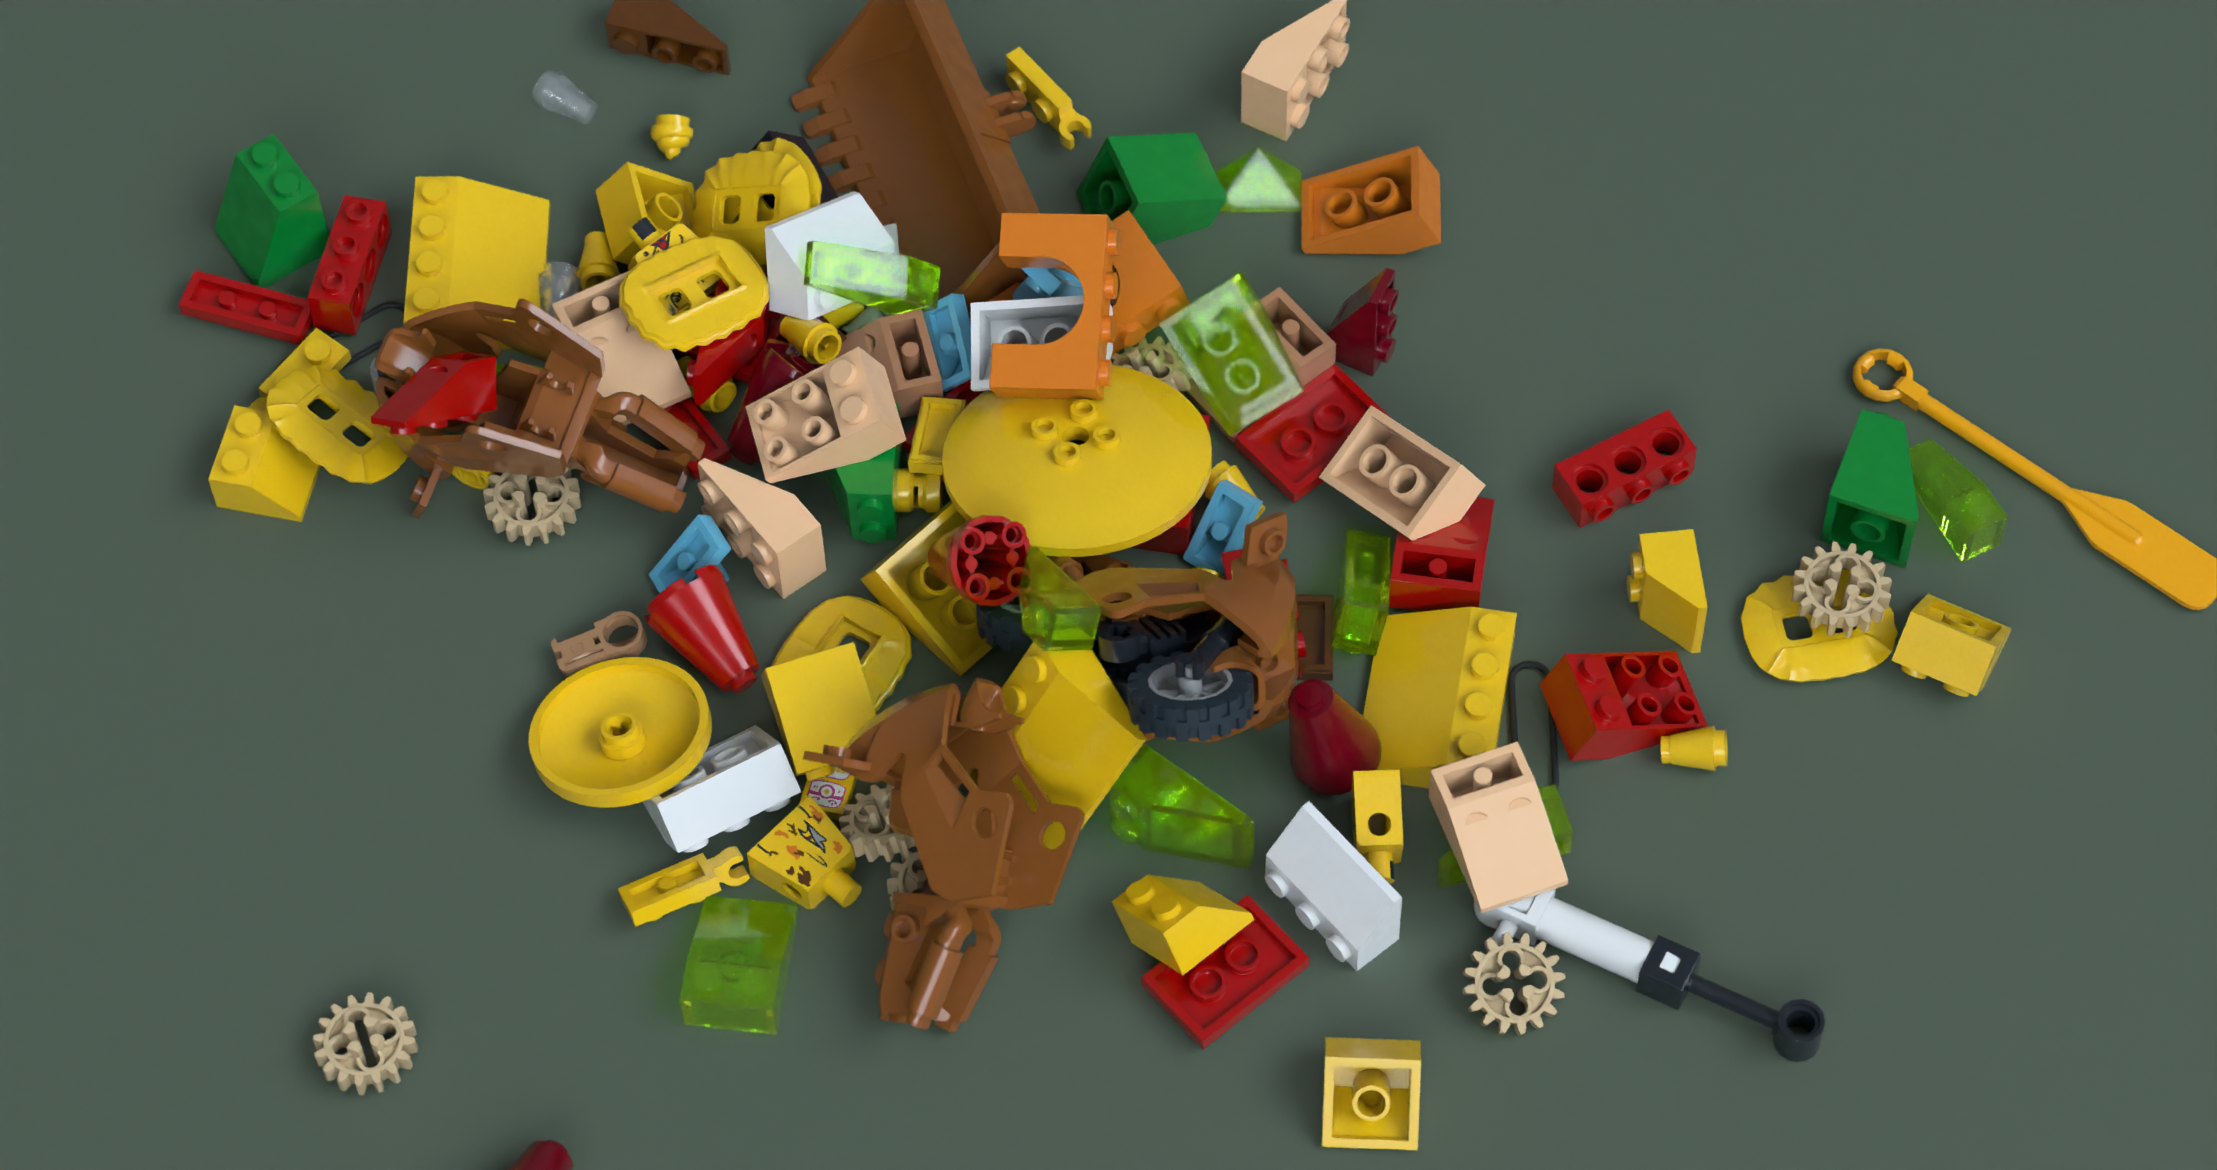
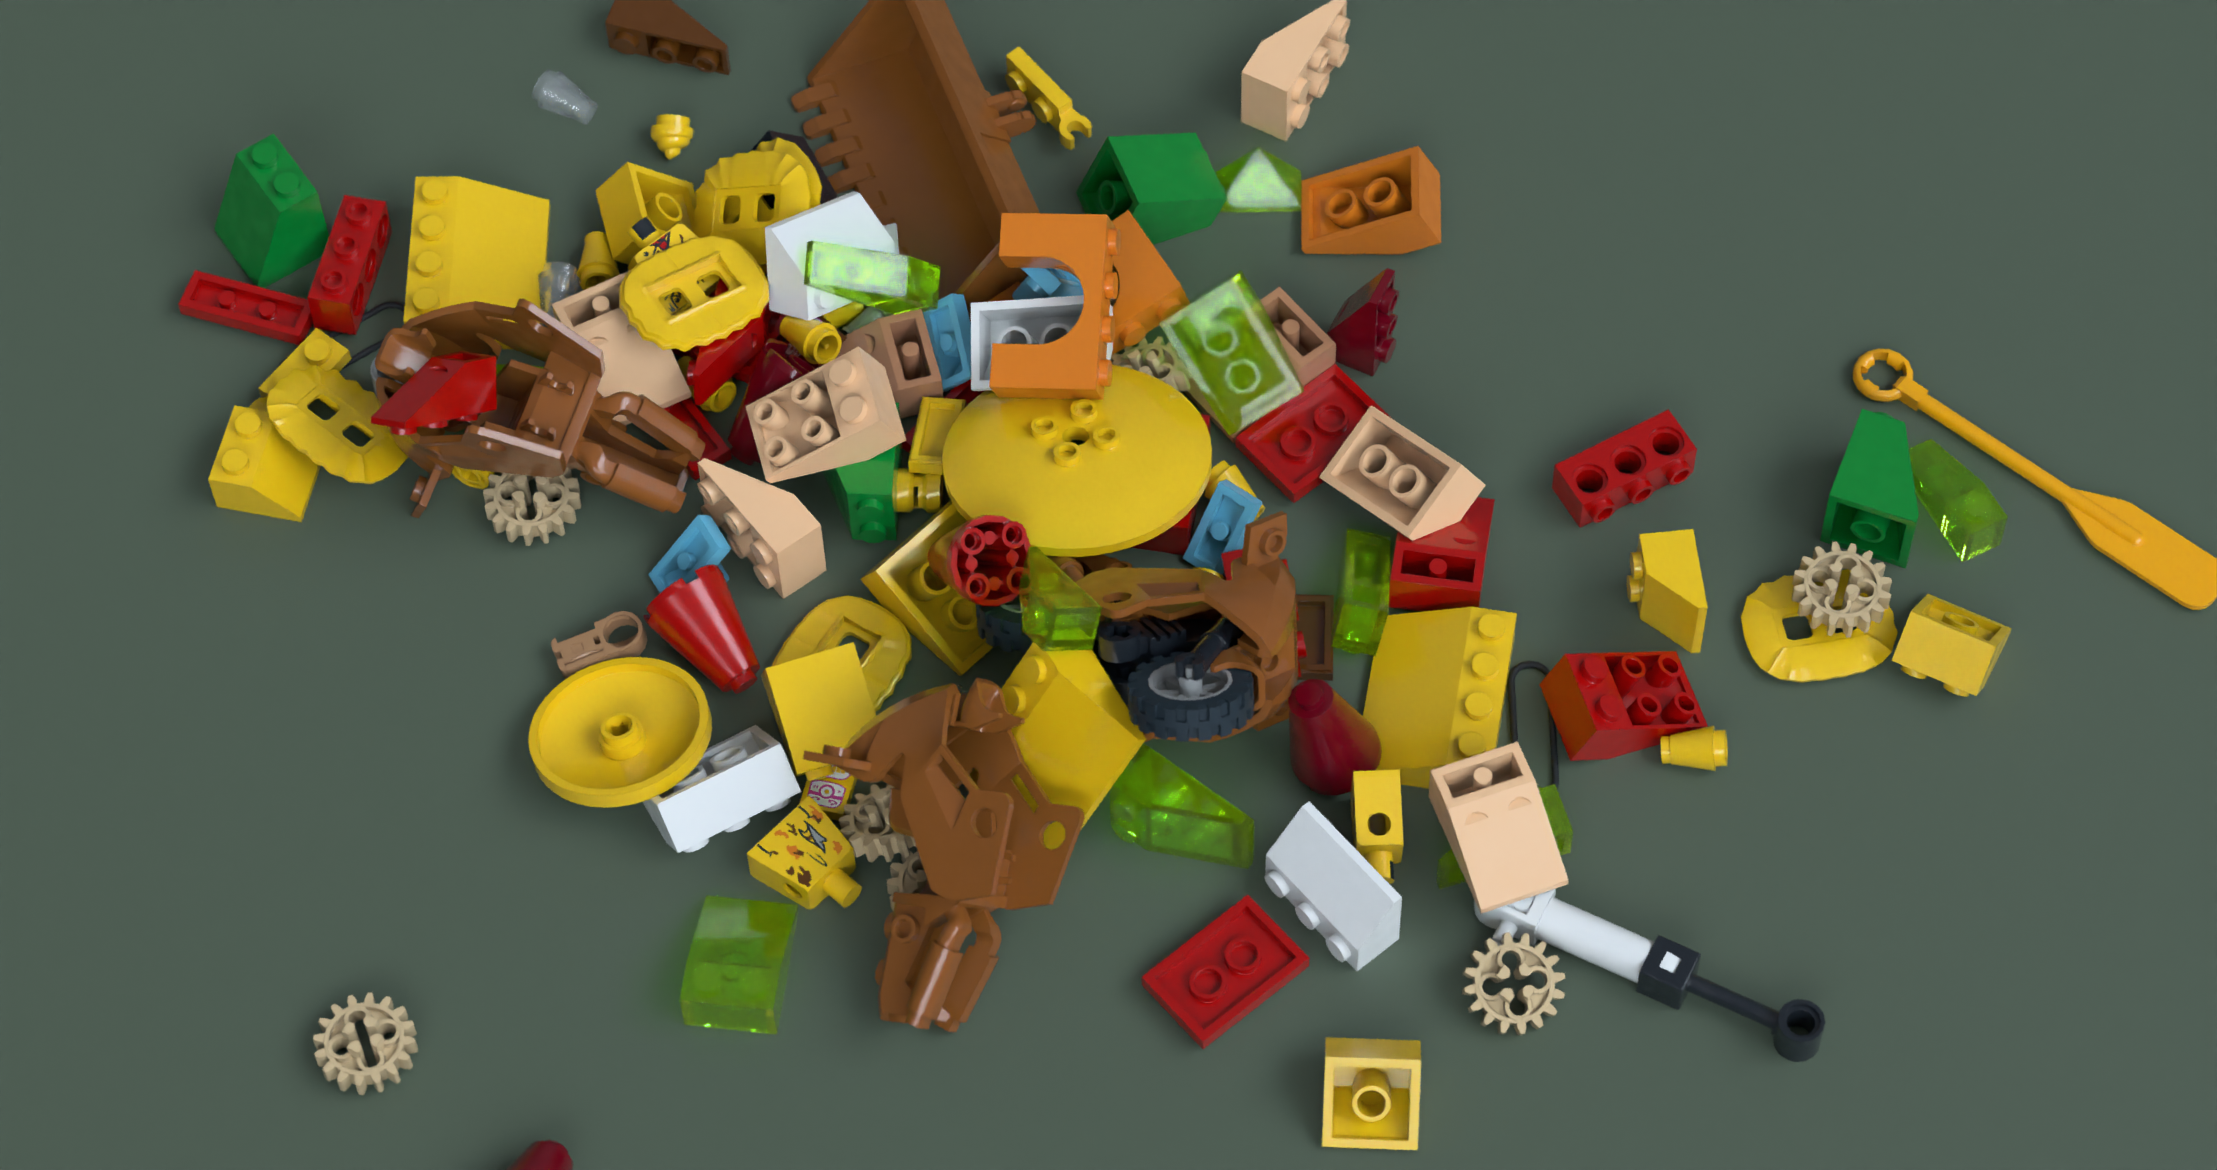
(681, 885): yellow plate -> none
(1178, 919): yellow slope -> none

